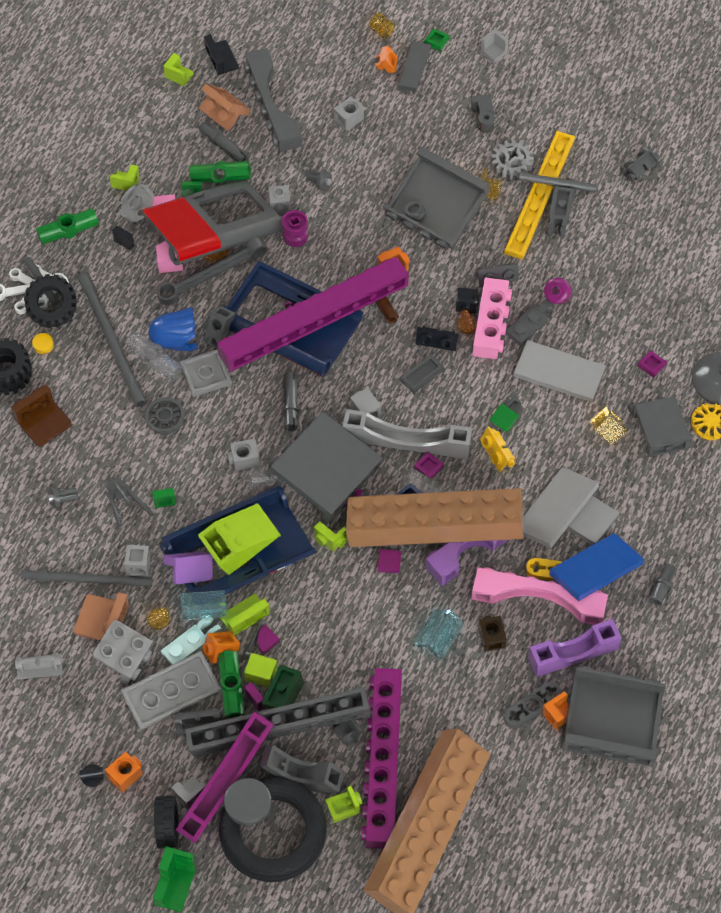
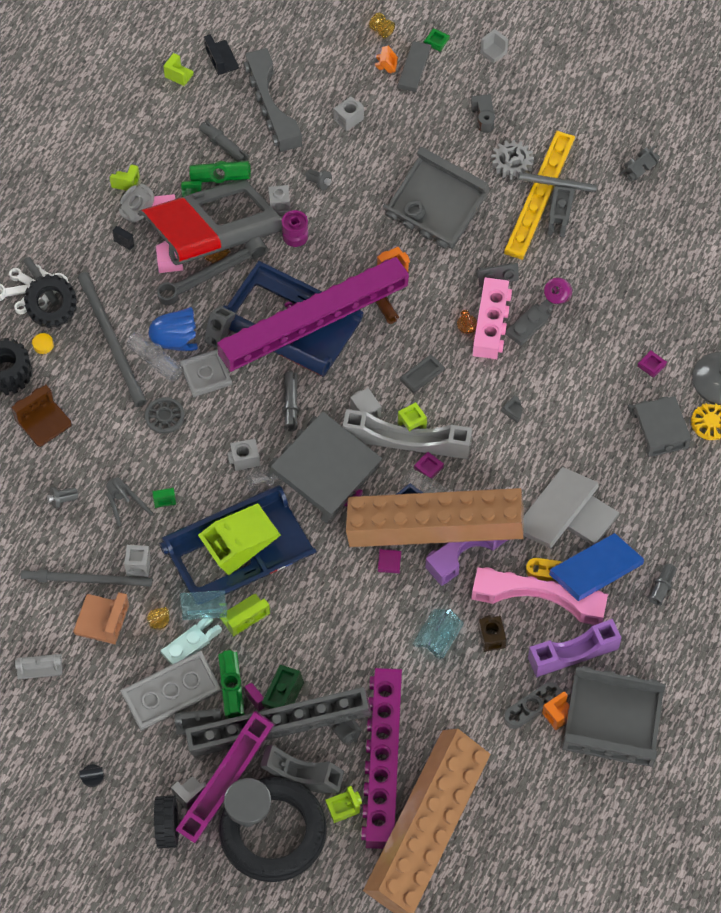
(67, 226): green piece -> none
(123, 651): light grey bracket -> none
(123, 781): orange brick -> none
(176, 876): green panel -> none
(190, 566): medium lavender panel -> none
(219, 642): orange bracket -> none
(222, 106): nougat bracket -> none
(260, 623): dark grey hinge -> none
(260, 670): lime brick -> none
(266, 640): magenta tile -> none
(326, 537): lime bracket -> none
(412, 417): none -> lime panel
(436, 339): black hinge -> none
(467, 300): black bracket -> none
(493, 443): yellow hinge -> none
(495, 185): clear yellow panel -> none
(504, 417): green tile -> none
(559, 371): light grey tile -> none
(608, 426): clear yellow panel -> none

